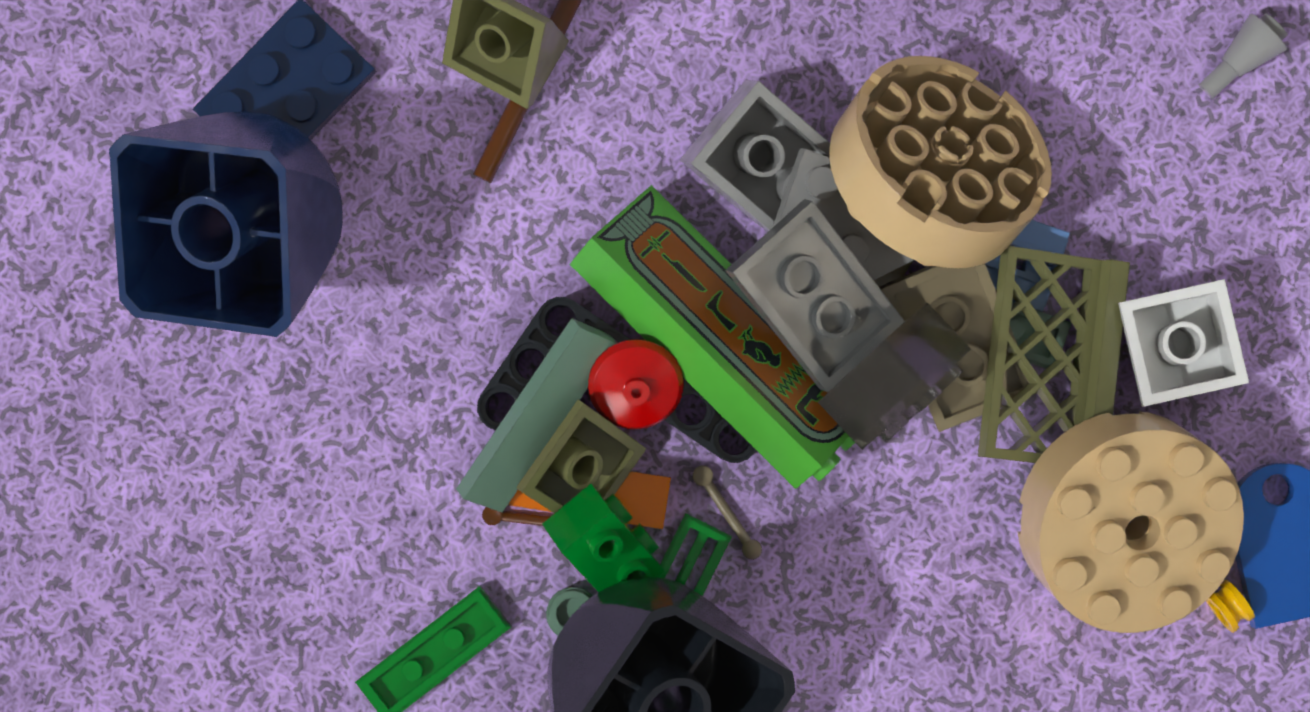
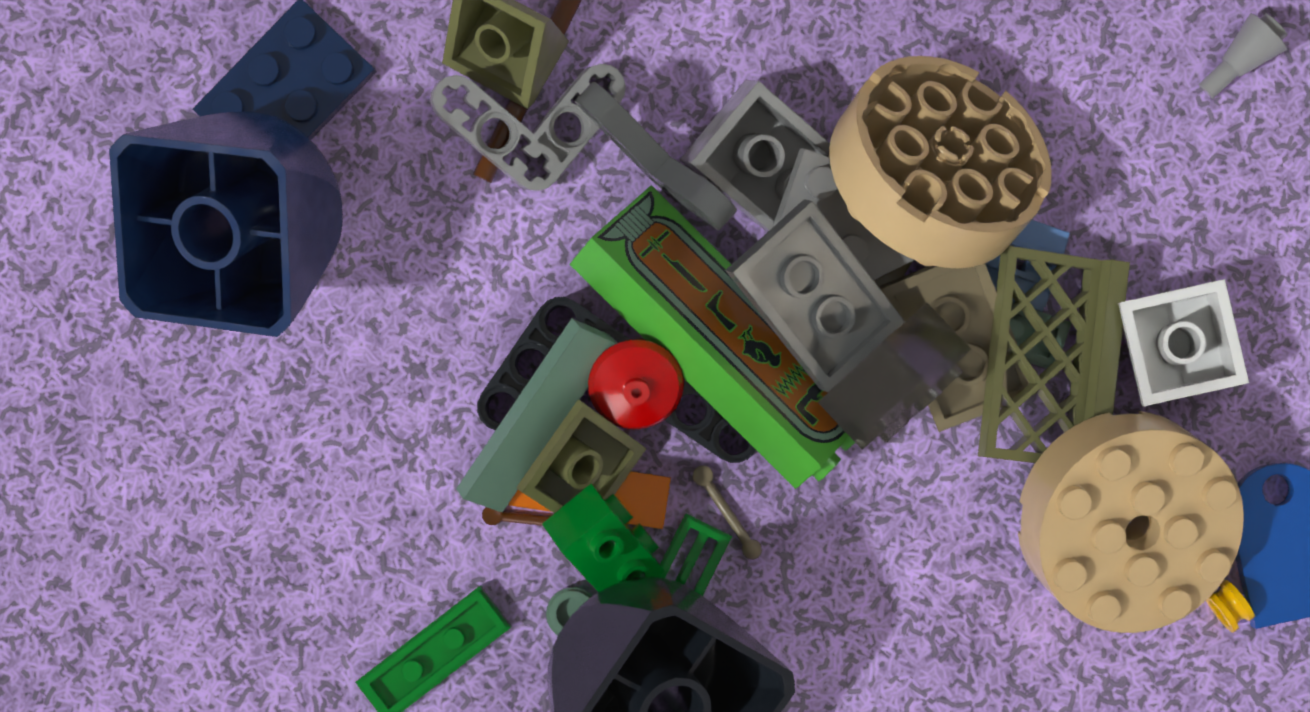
(539, 141): none -> light grey beam
(666, 172): none -> dark grey beam

